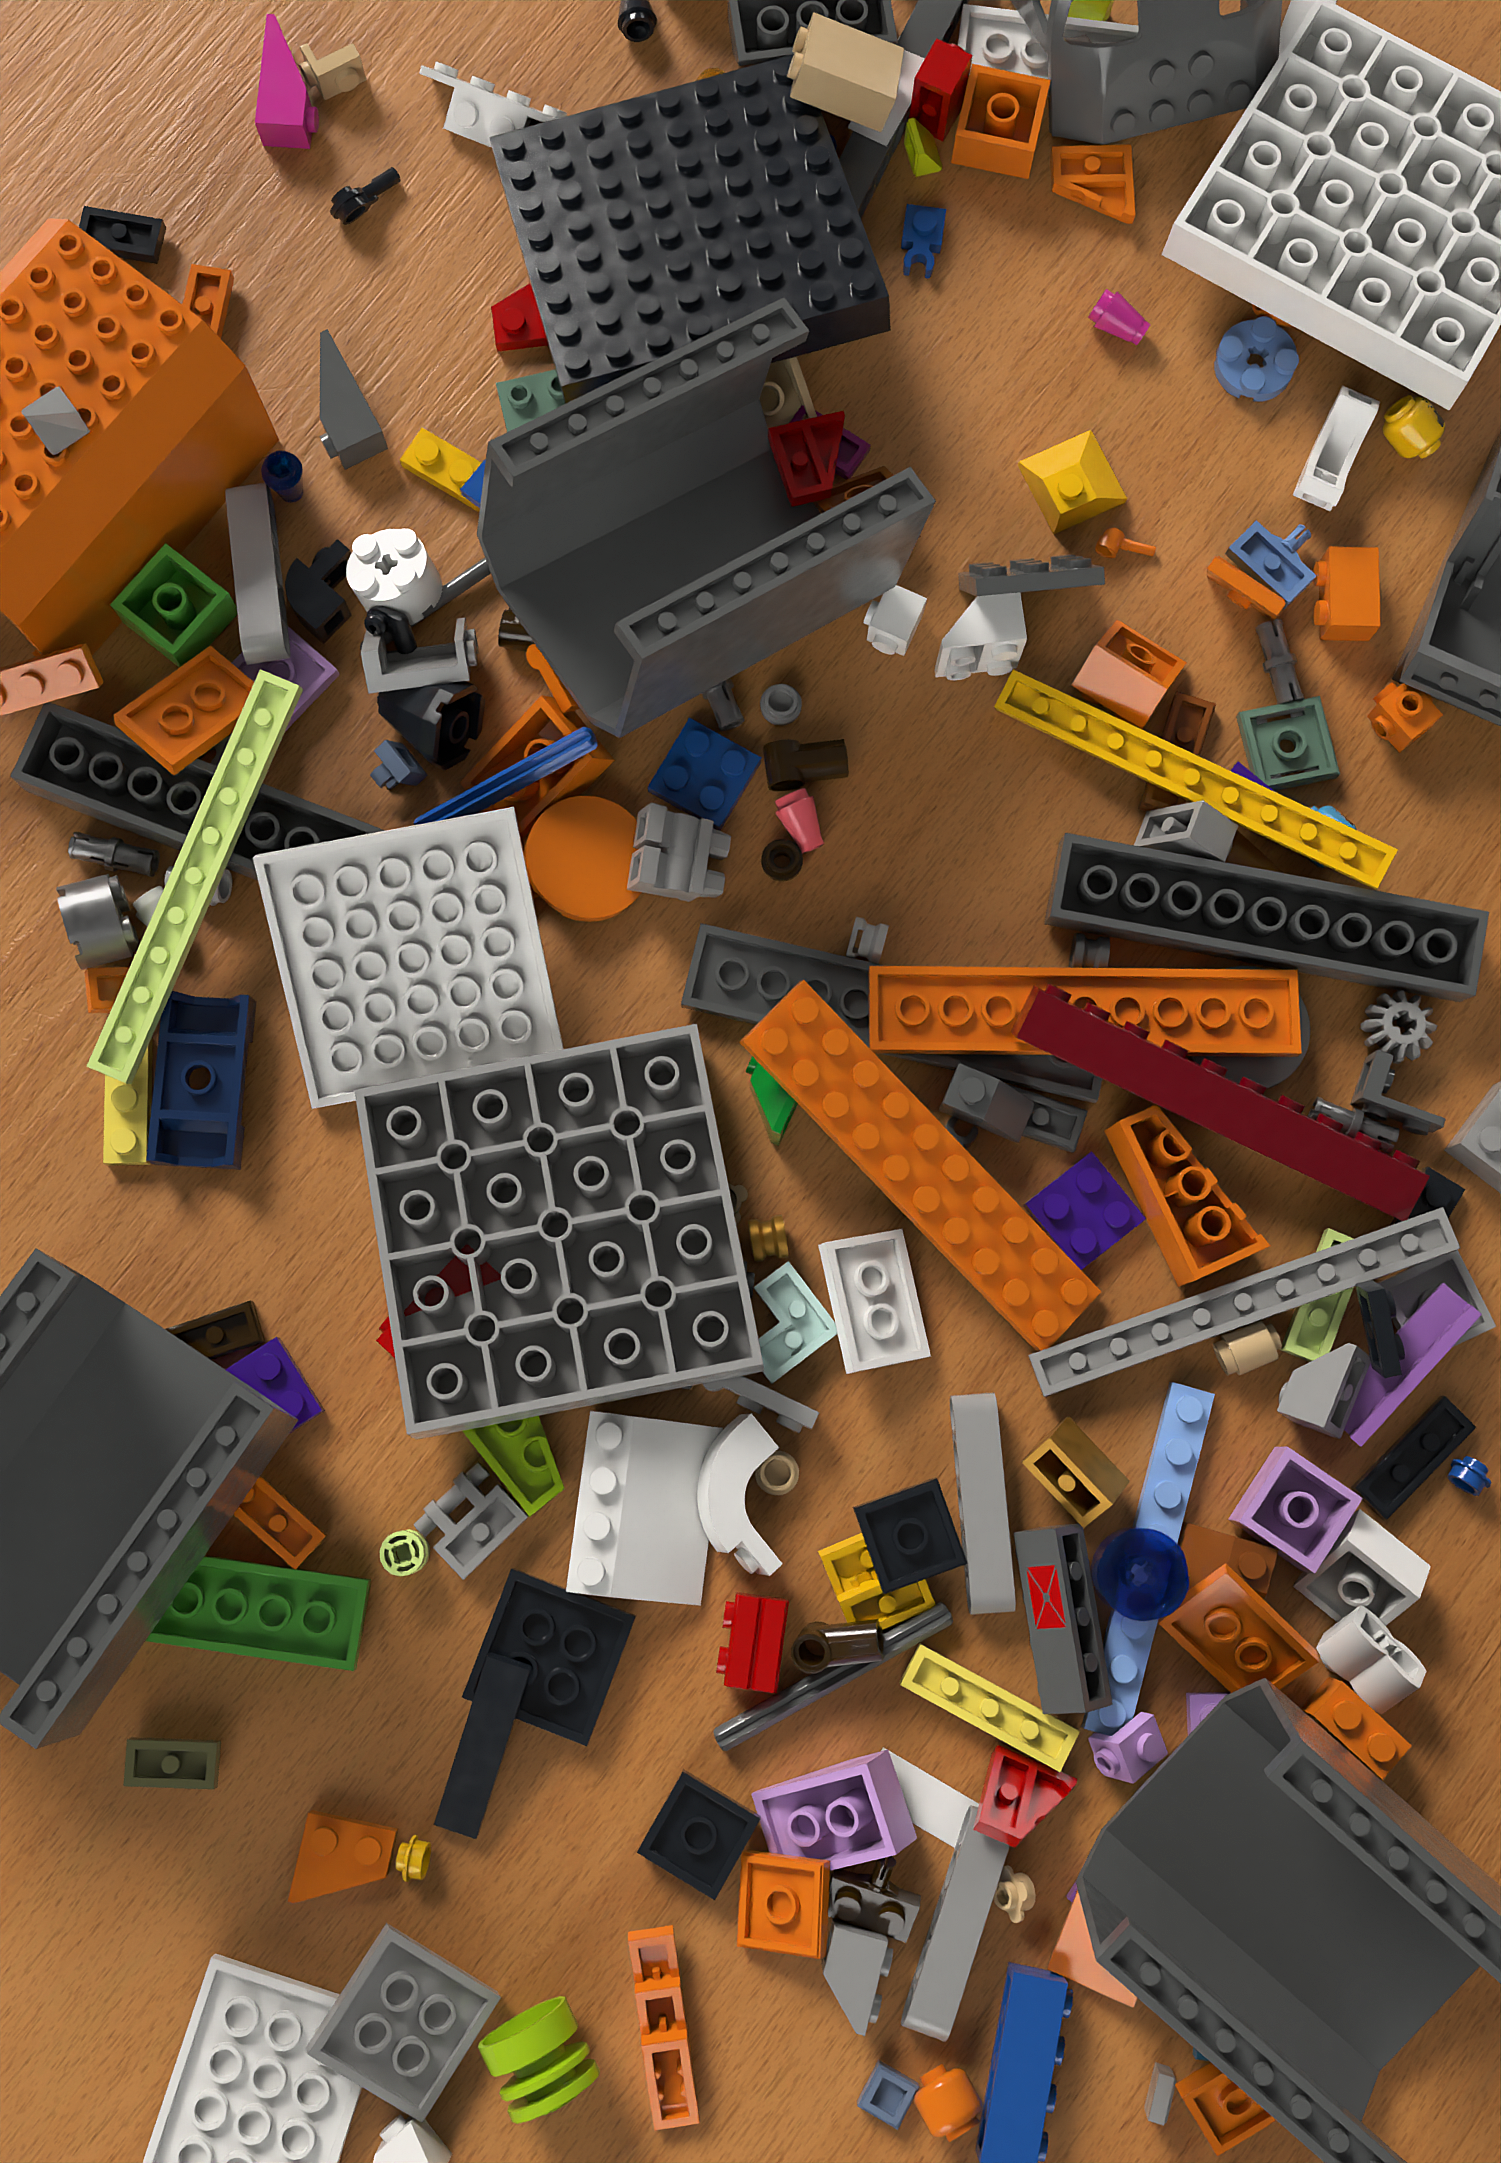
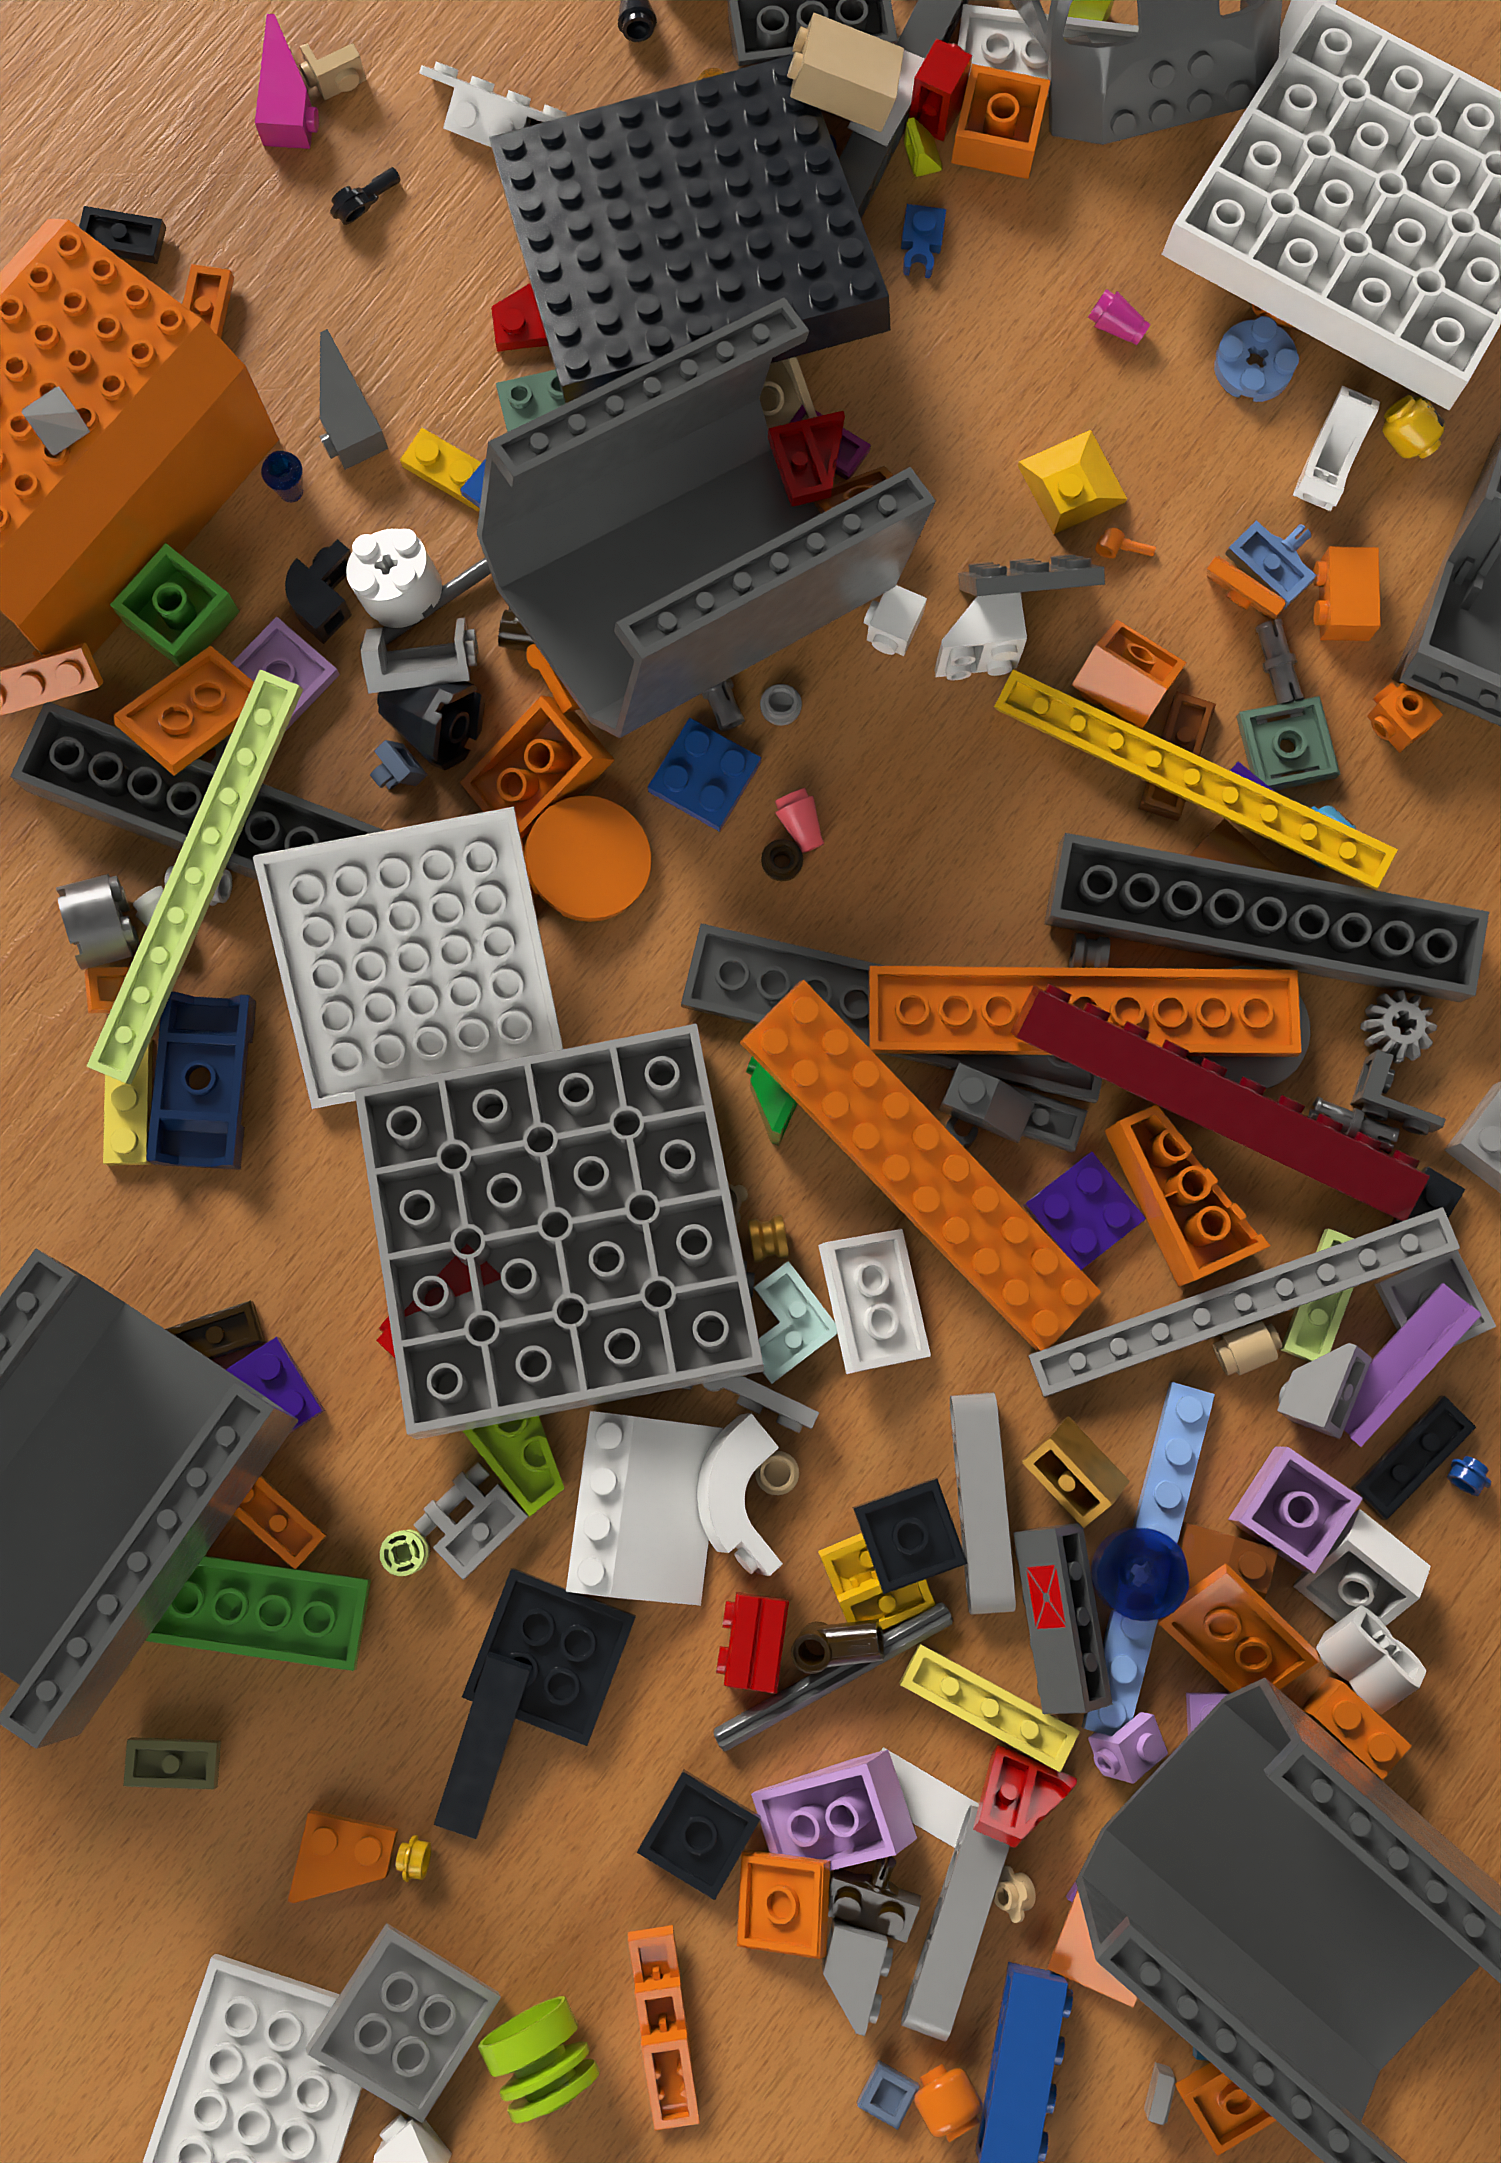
(113, 854): flat silver pin -> none
(257, 573): light grey beam -> none
(385, 619): black arm -> none
(515, 777): blue axle -> none
(676, 854): light grey hips -> none
(793, 764): dark brown piece -> none
(871, 941): light grey wheel -> none
(1096, 178): orange wing -> none
(1188, 830): light grey slope -> none
(1384, 1346): black plate -> none

